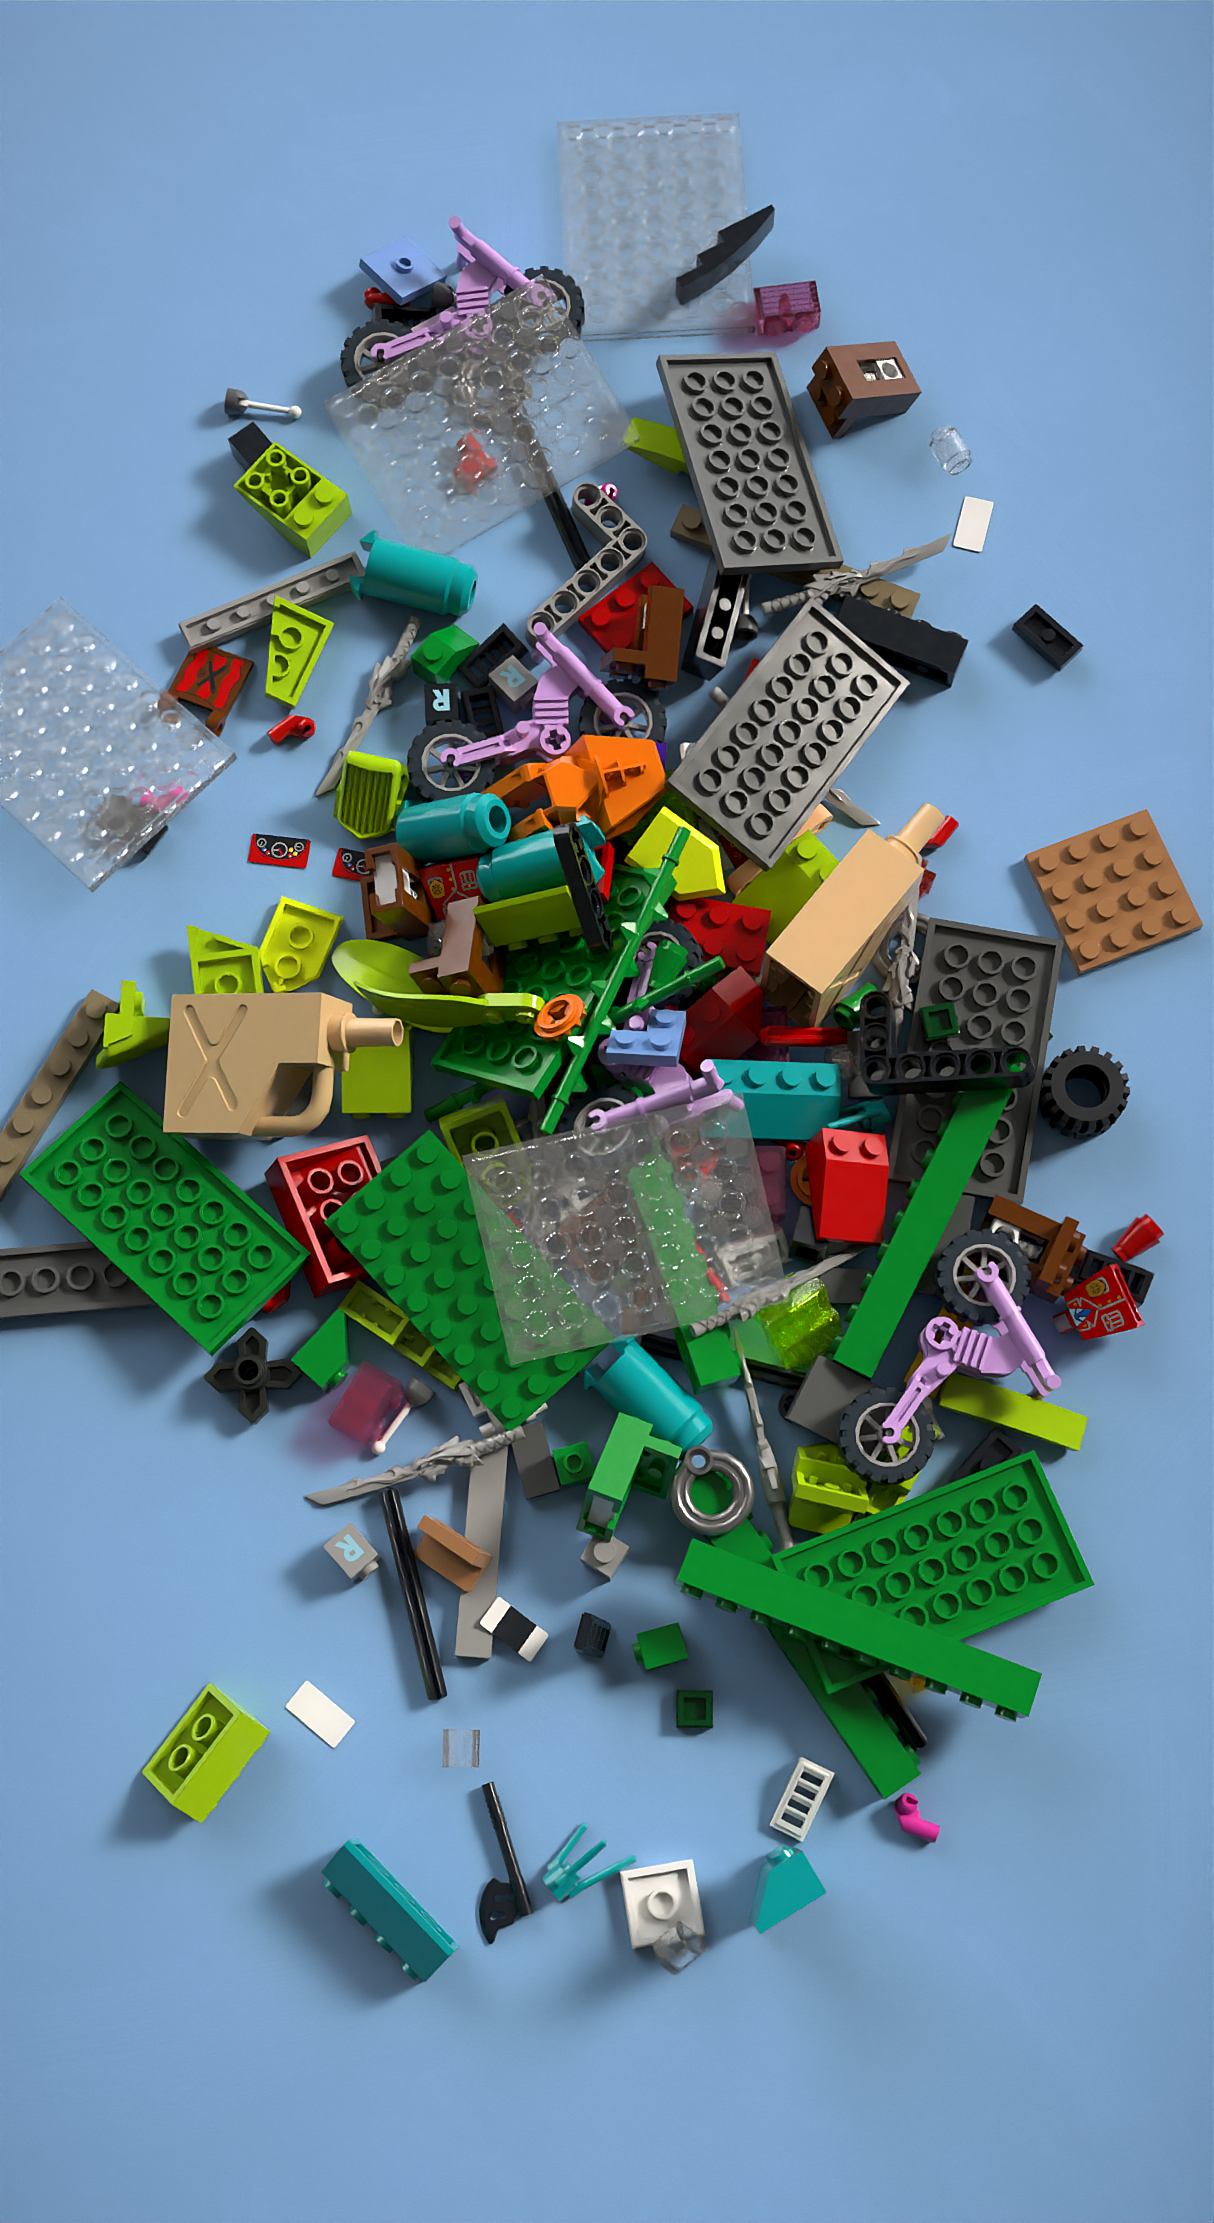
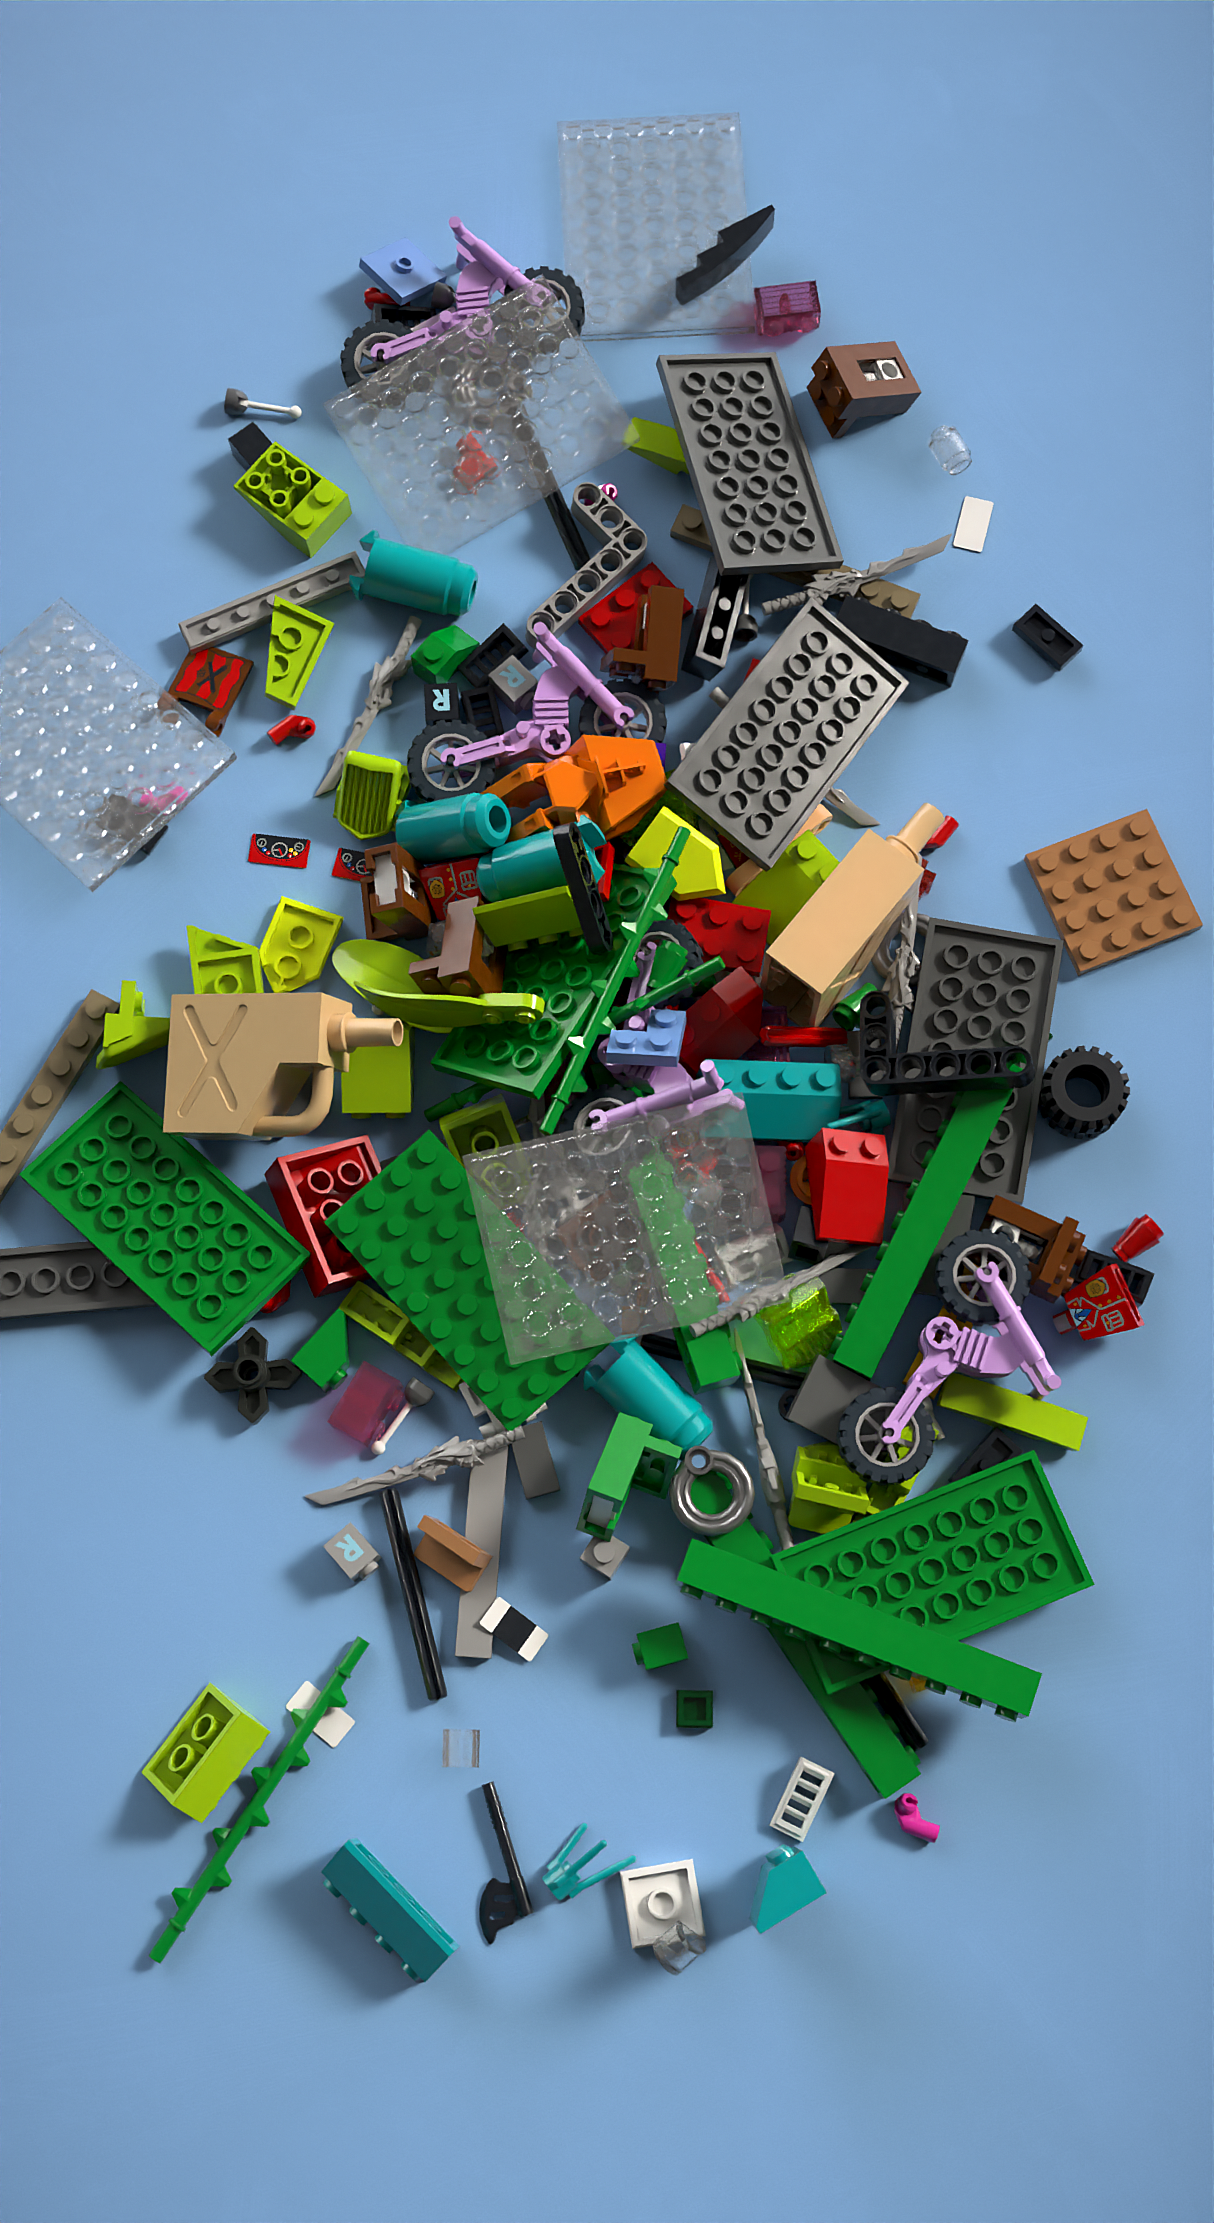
(254, 1813): none -> green plant
(565, 1007): orange gear -> none
(574, 1465): green brick -> none
(592, 1636): black slope -> none
(939, 1022): dark green tile -> none

